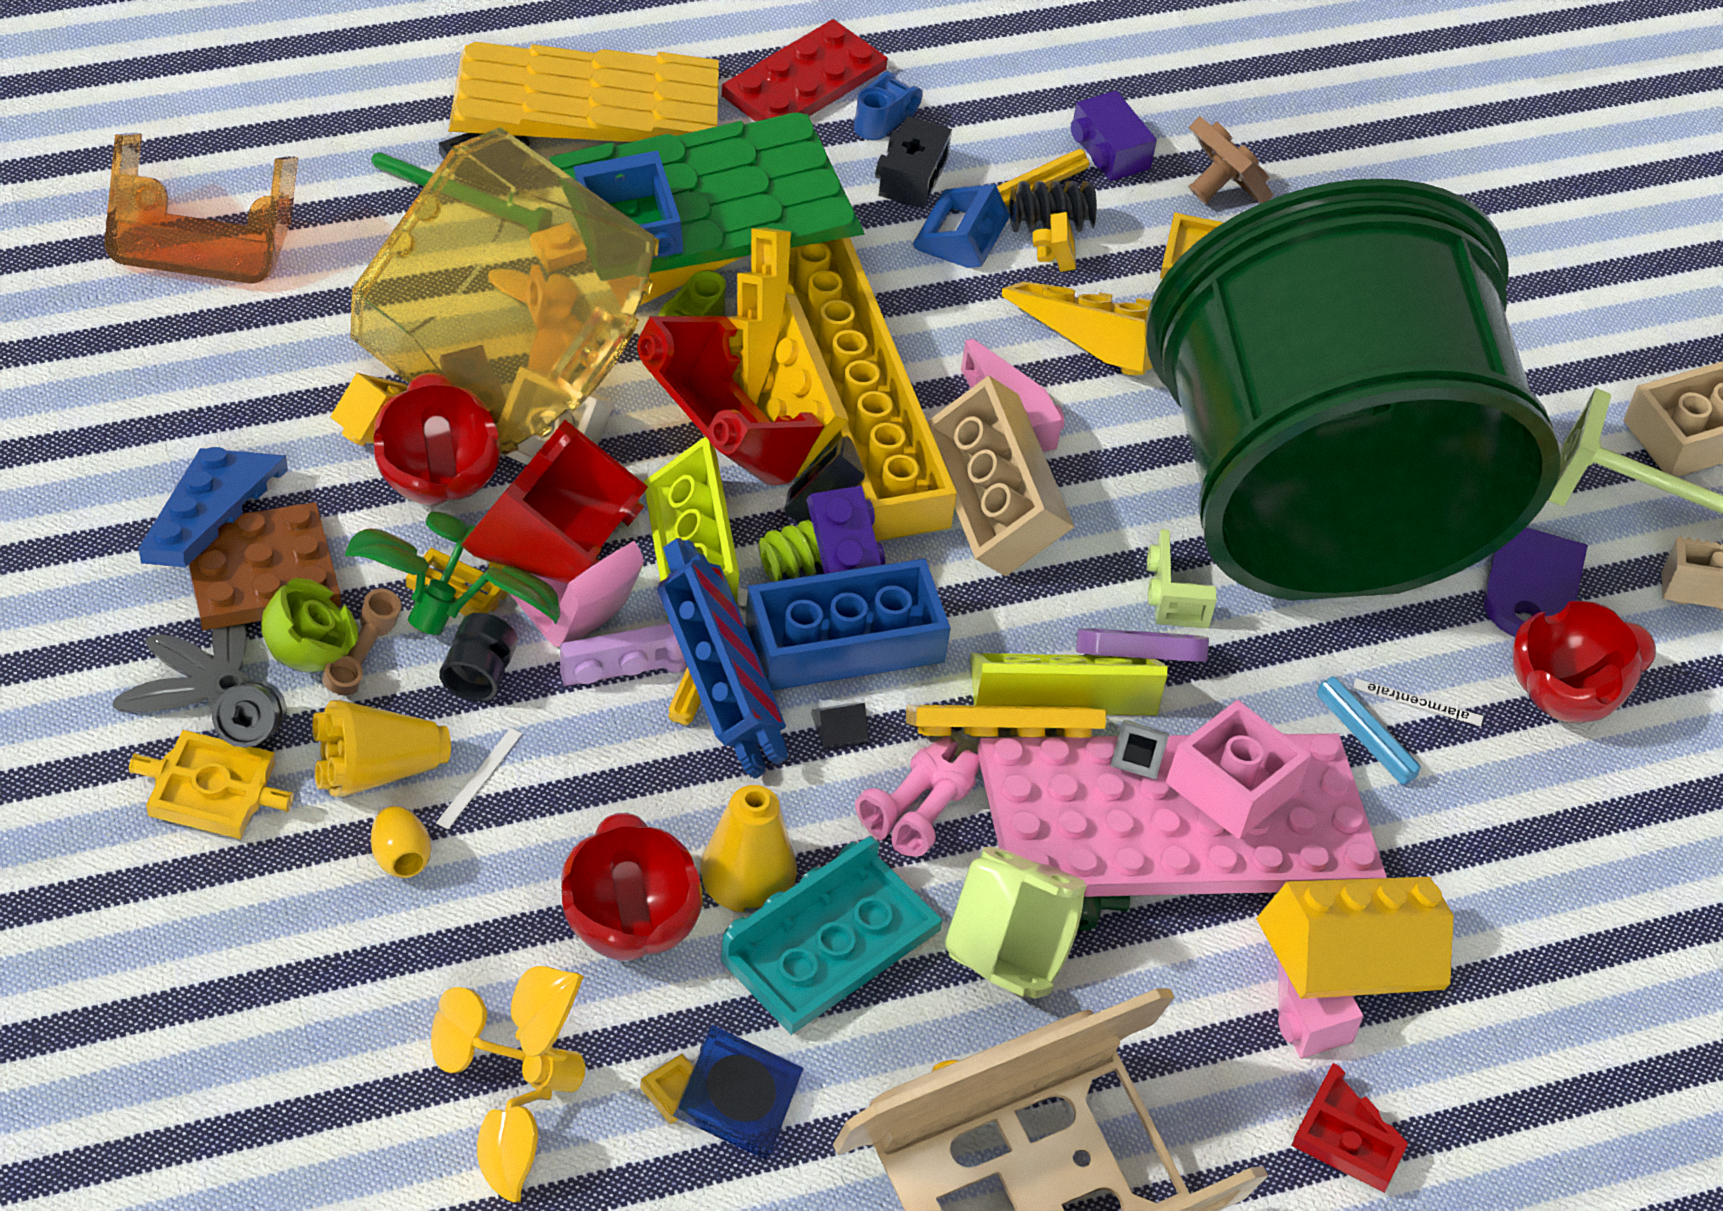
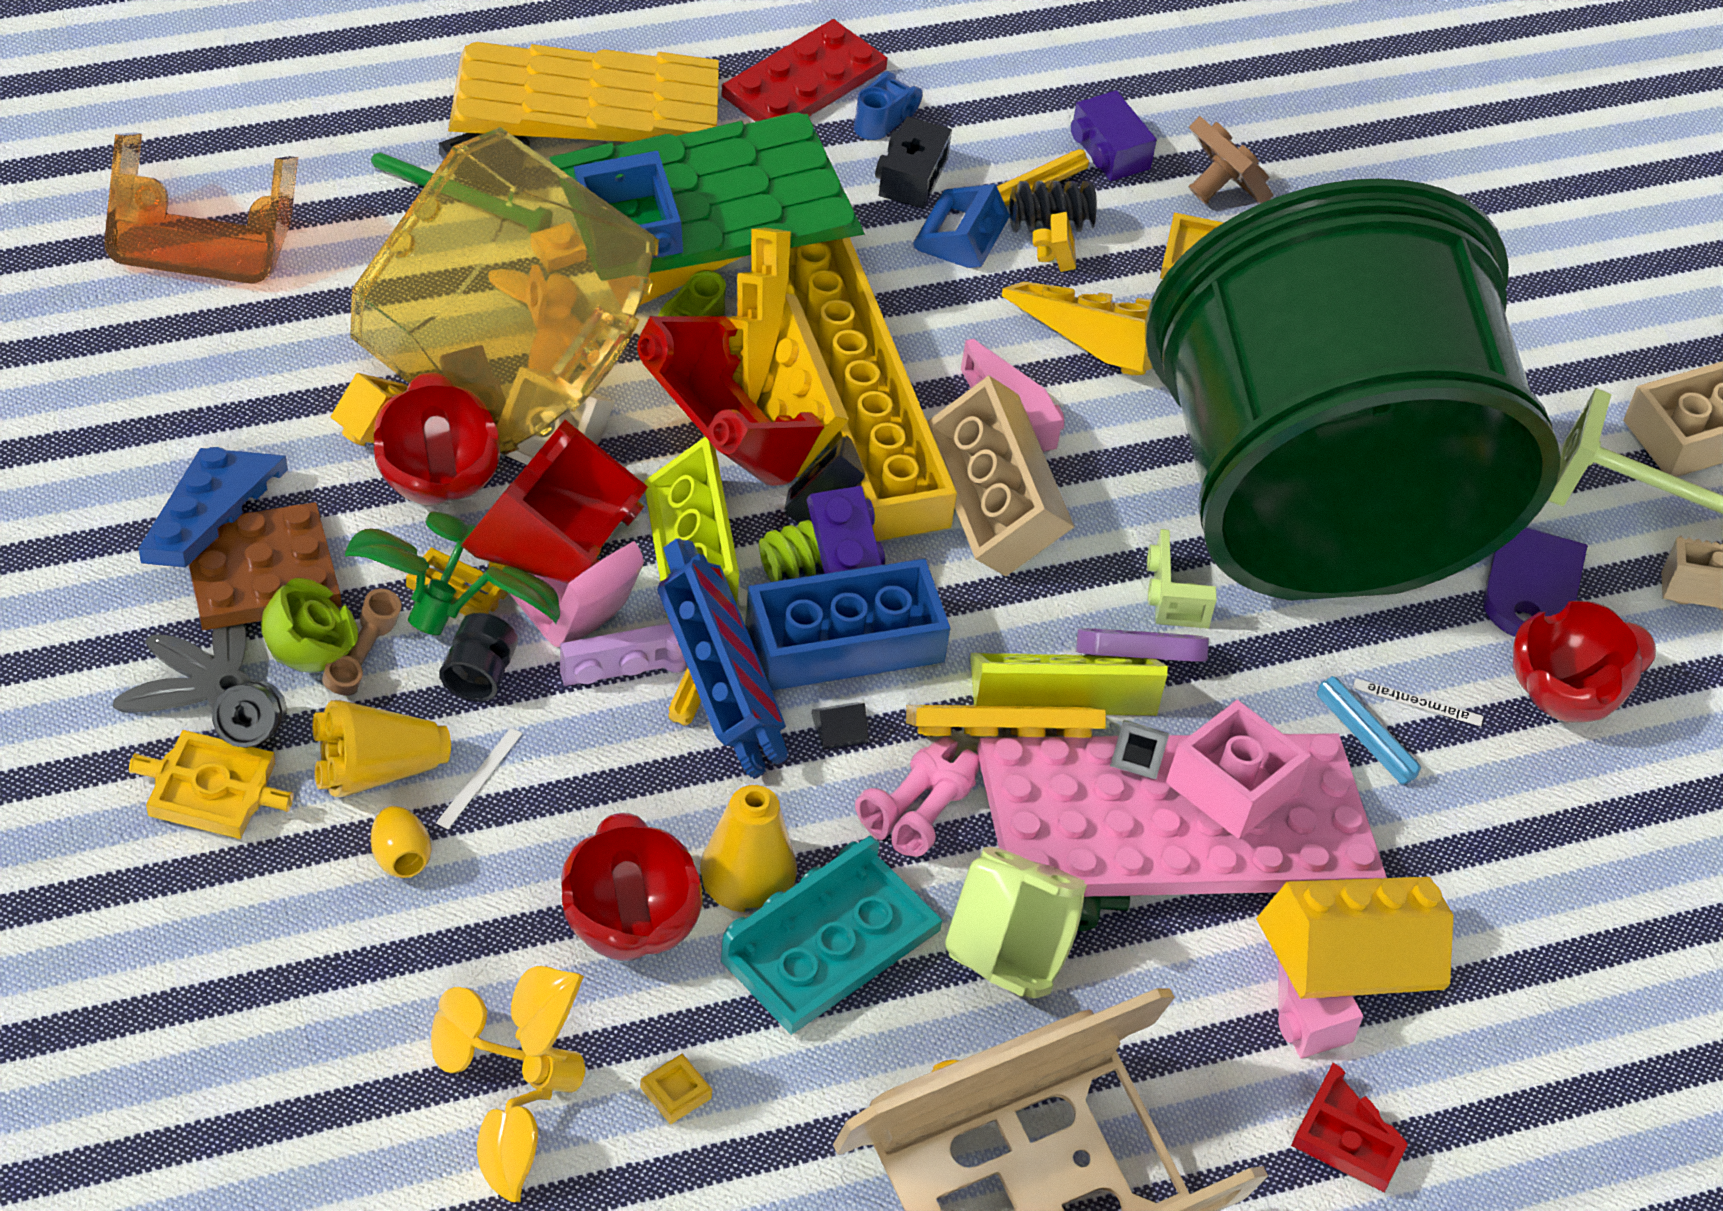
(738, 1092): clear blue tile -> none

